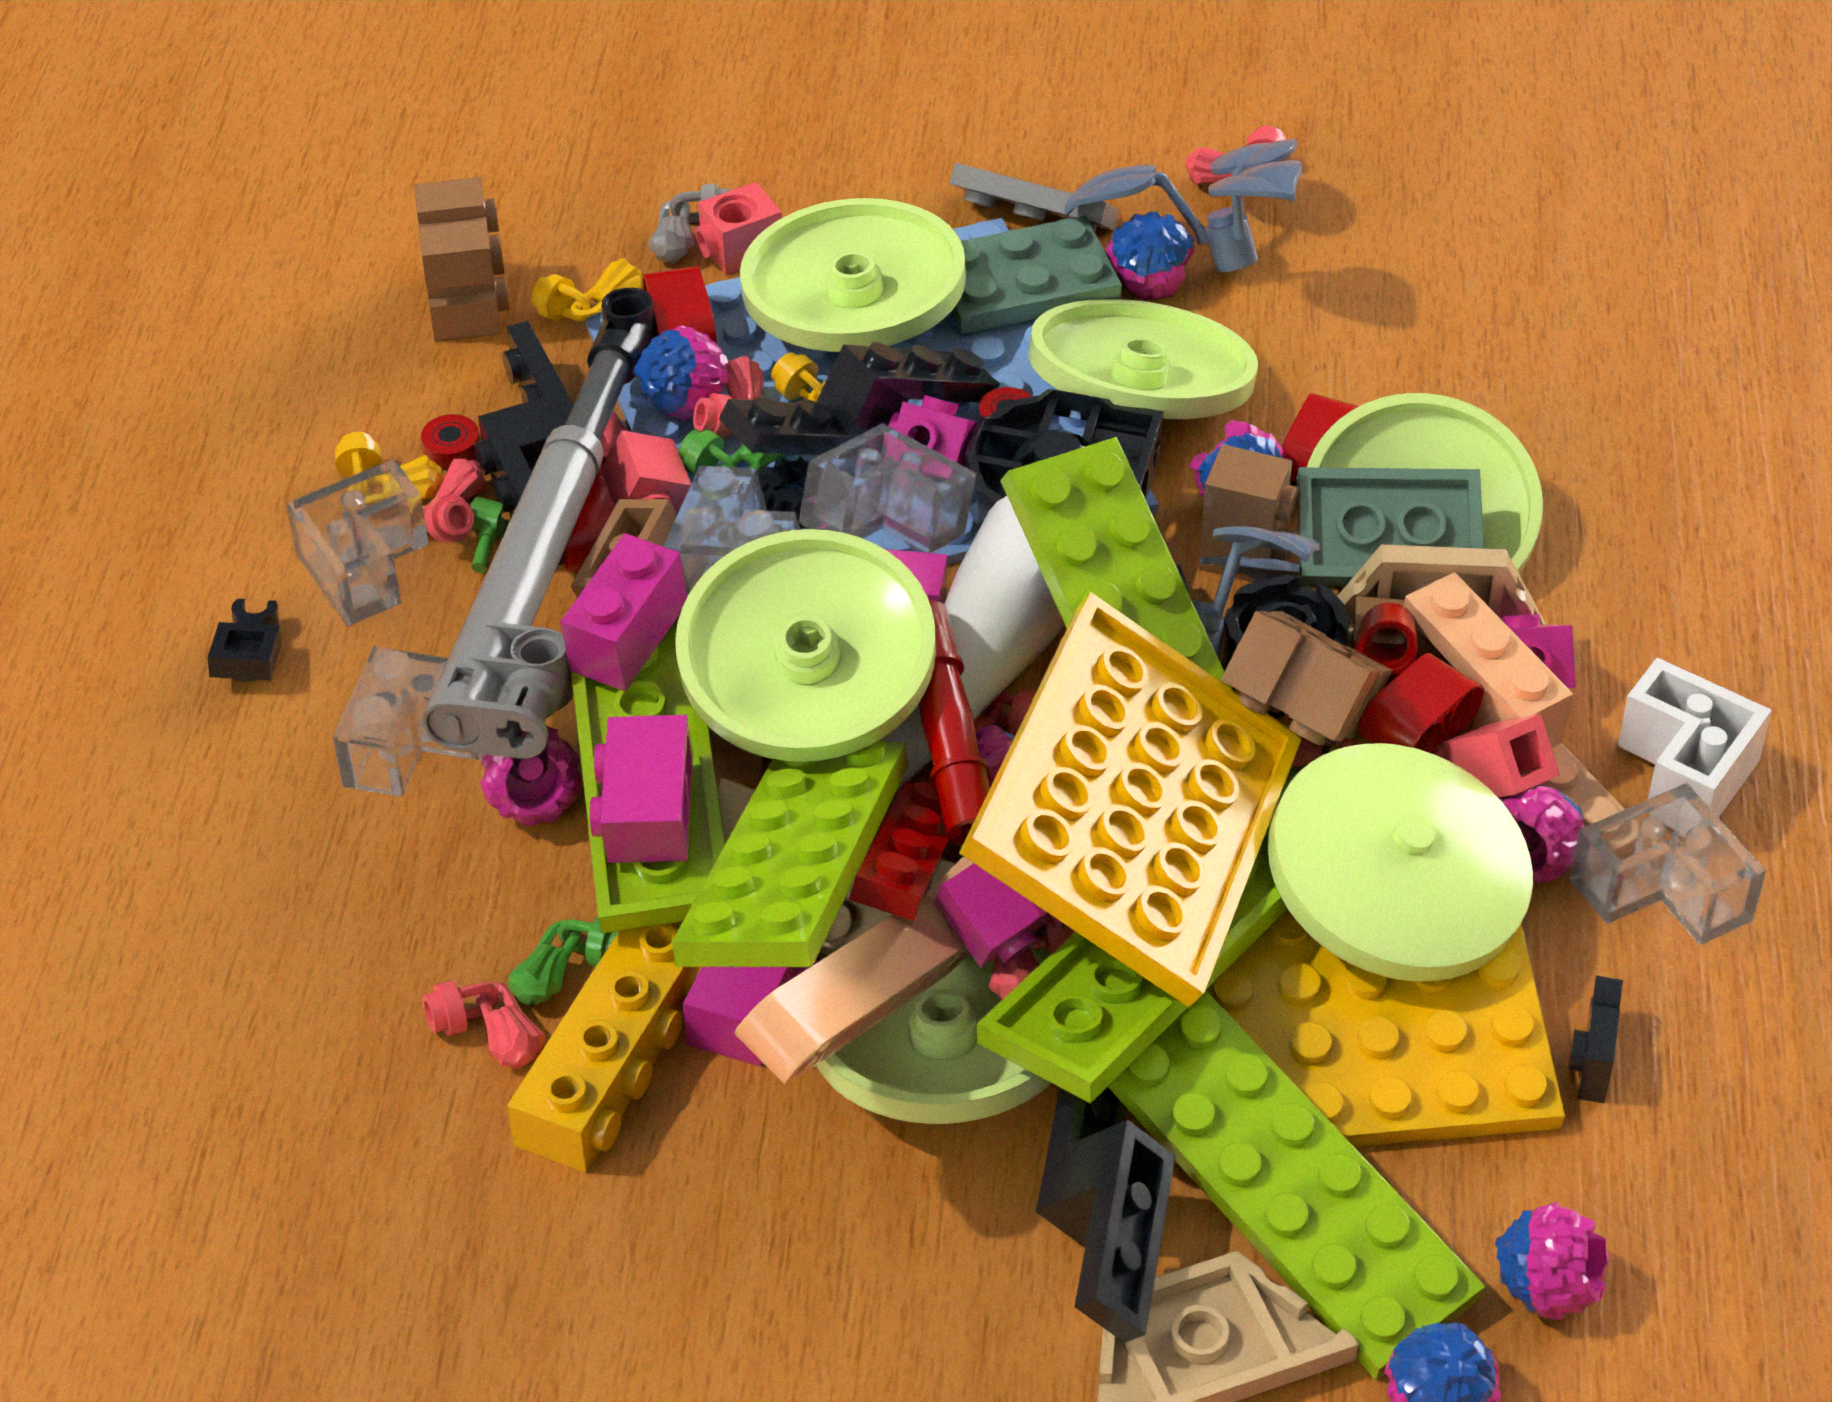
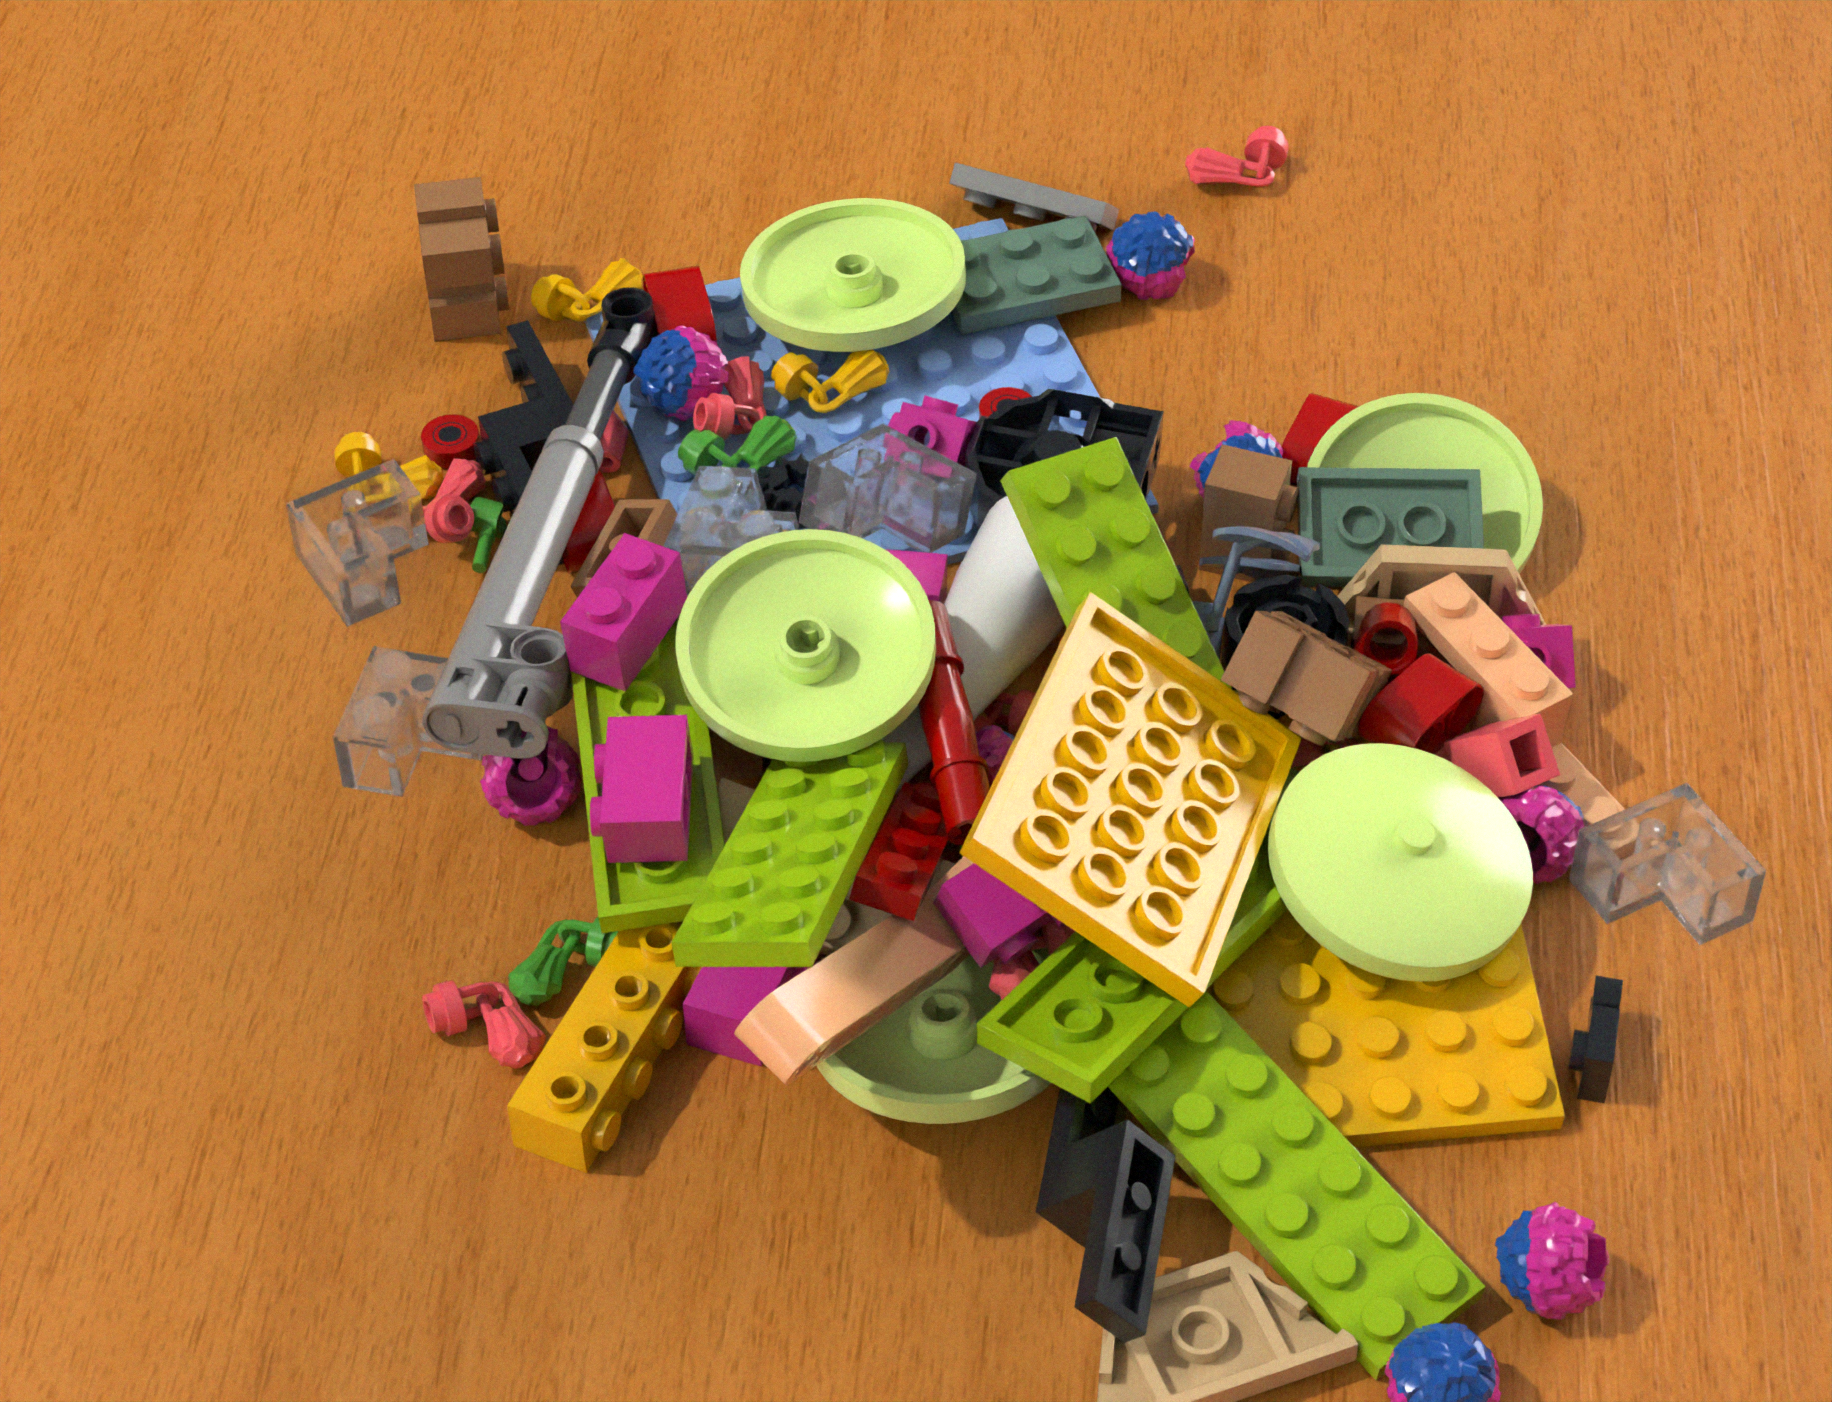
(247, 646): black plate -> none
(645, 469): coral brick -> none
(674, 232): light grey piece -> none
(732, 223): coral brick -> none
(857, 396): black bracket -> none
(1143, 357): yellowish green dish -> none
(1256, 172): sand blue plant -> none
(1693, 733): white brick -> none

